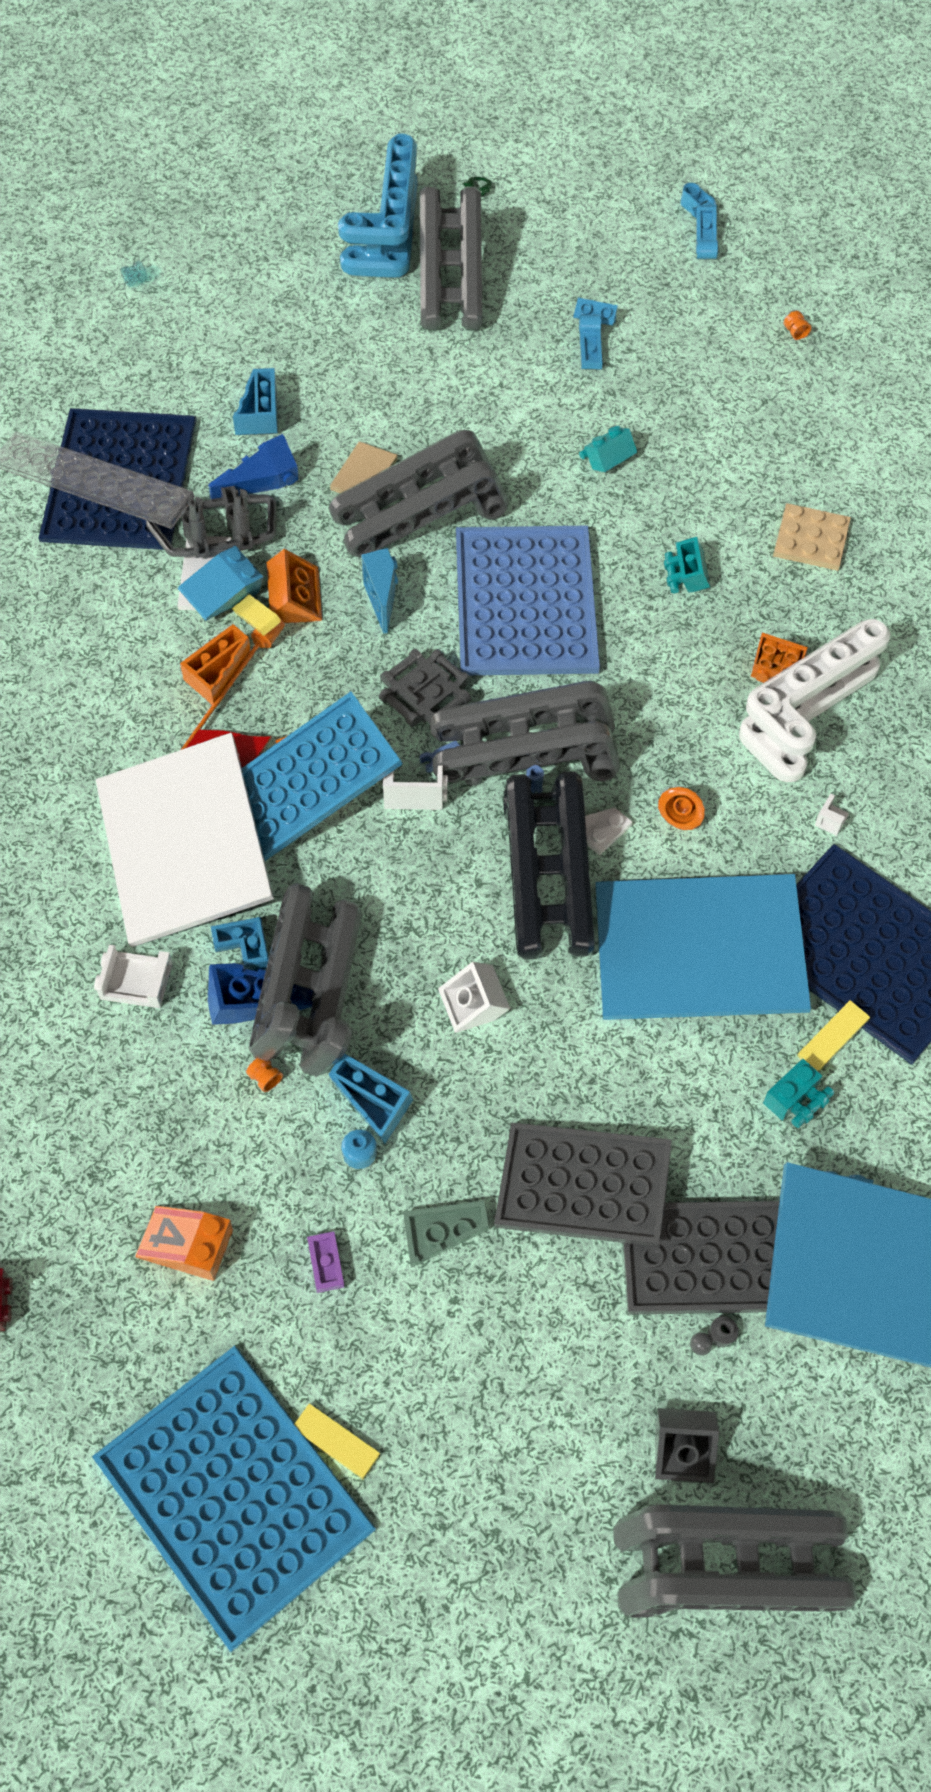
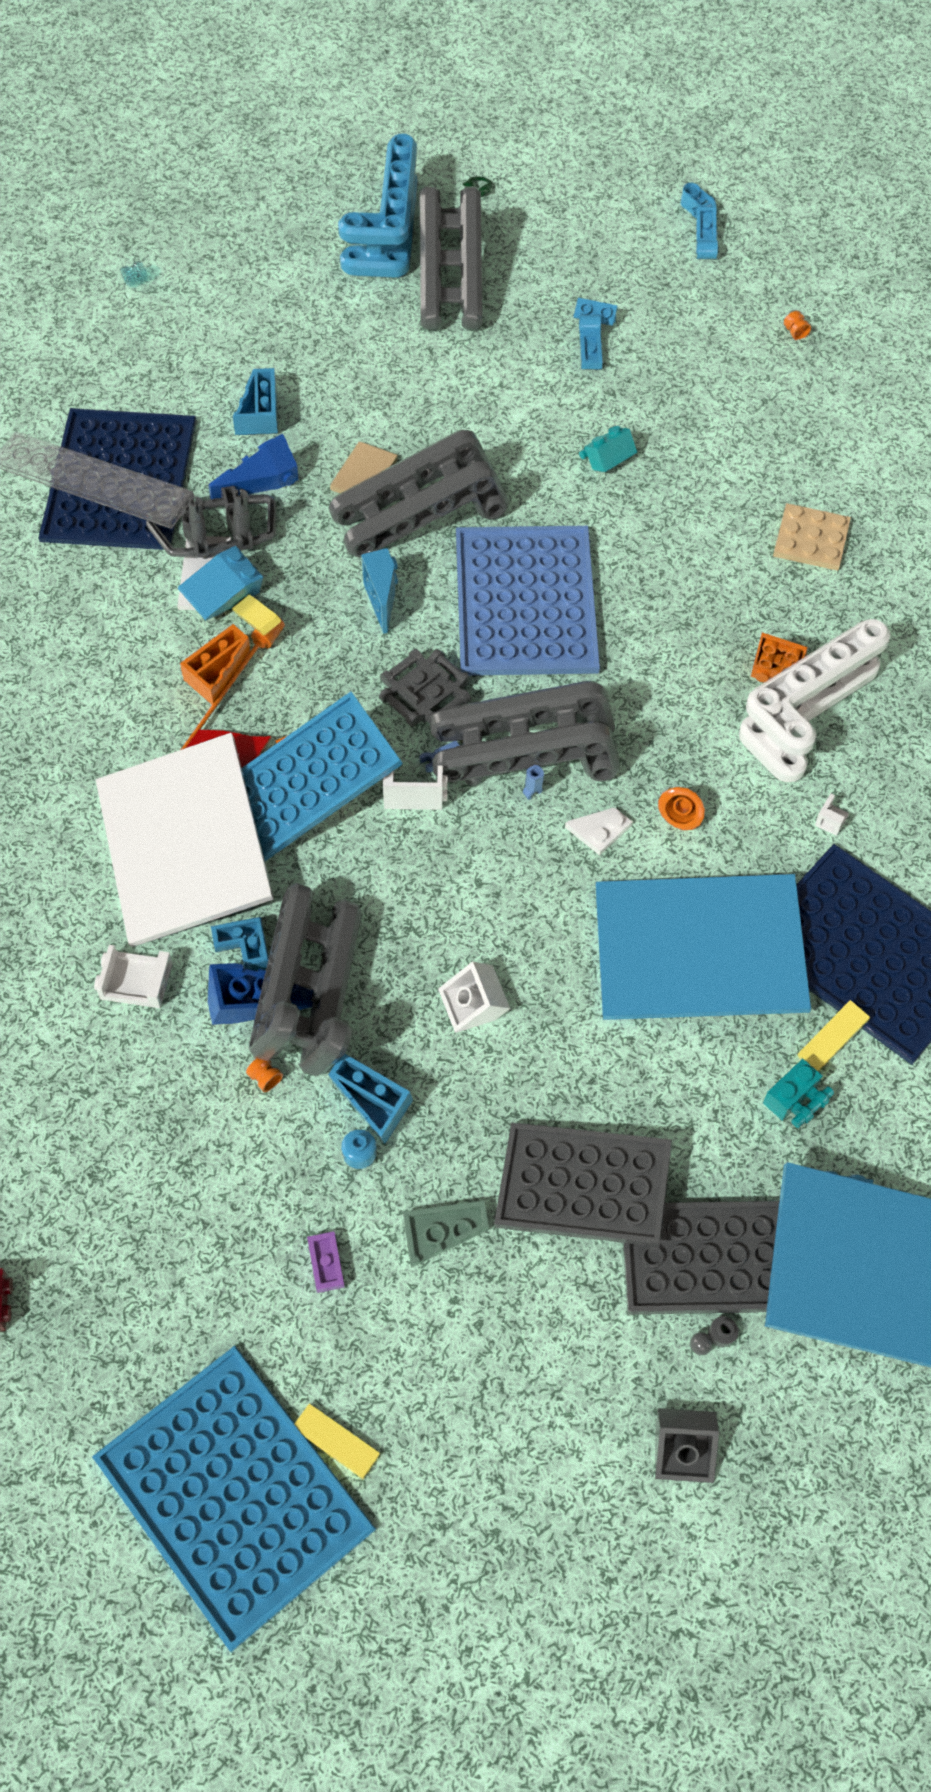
(186, 1241): orange slope -> none
(293, 588): orange slope -> none
(527, 865): black beam -> none
(692, 566): teal brick -> none
(749, 1587): dark grey beam -> none

